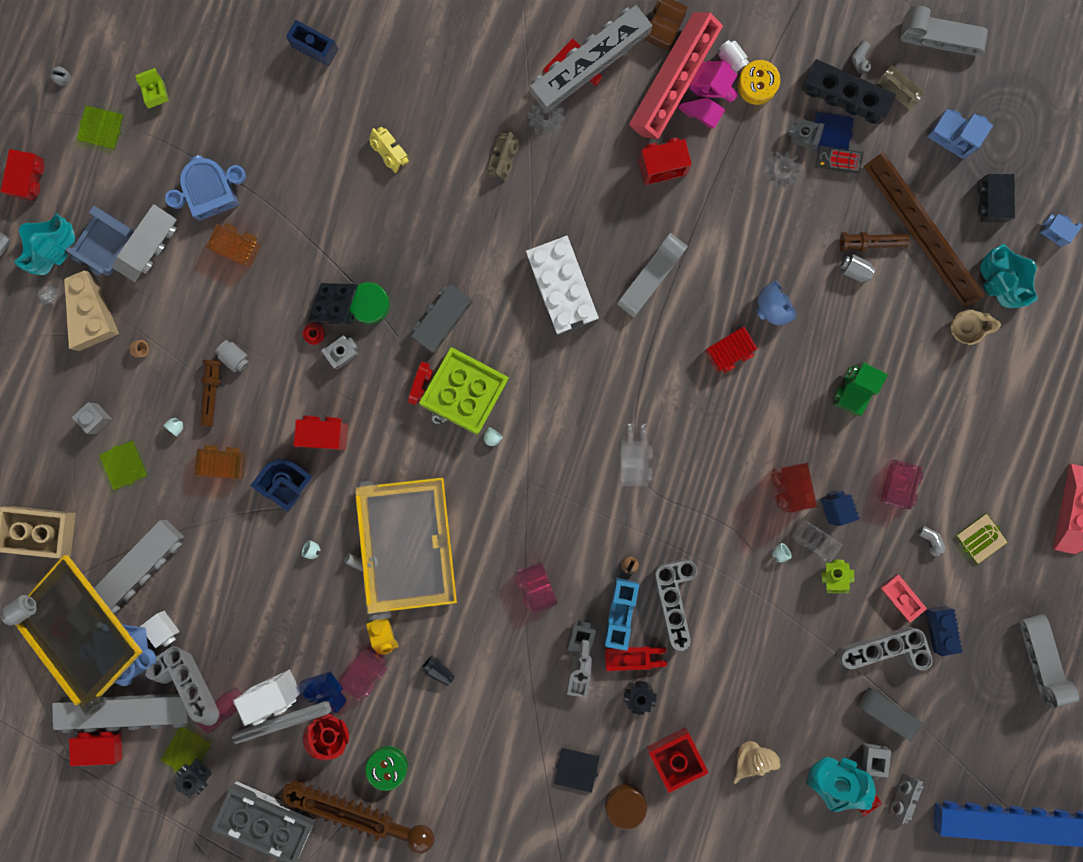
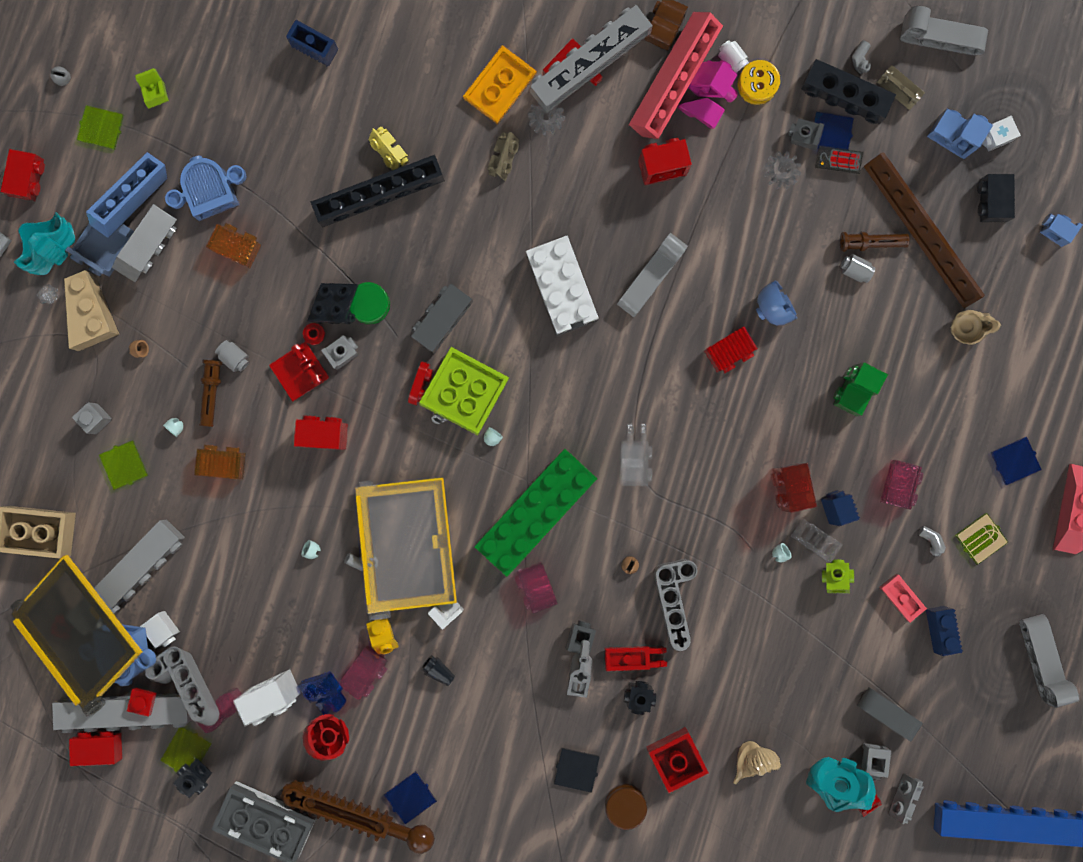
(18, 610): light grey brick -> none
(127, 194): none -> medium blue brick
(141, 702): none -> red plate
(281, 722): light grey axle -> none
(282, 482): dark blue brick -> none
(299, 371): none -> red hinge
(377, 191): none -> black brick
(386, 768): green head -> none
(410, 797): none -> clear blue piece
(445, 613): none -> white panel
(499, 84): none -> light orange tile
(535, 512): none -> green brick
(620, 614): dark azure arch -> none
(881, 651): light grey beam -> none
(1001, 134): none -> white brick
(1009, 277): teal piece -> none
(1016, 461): none -> clear blue piece

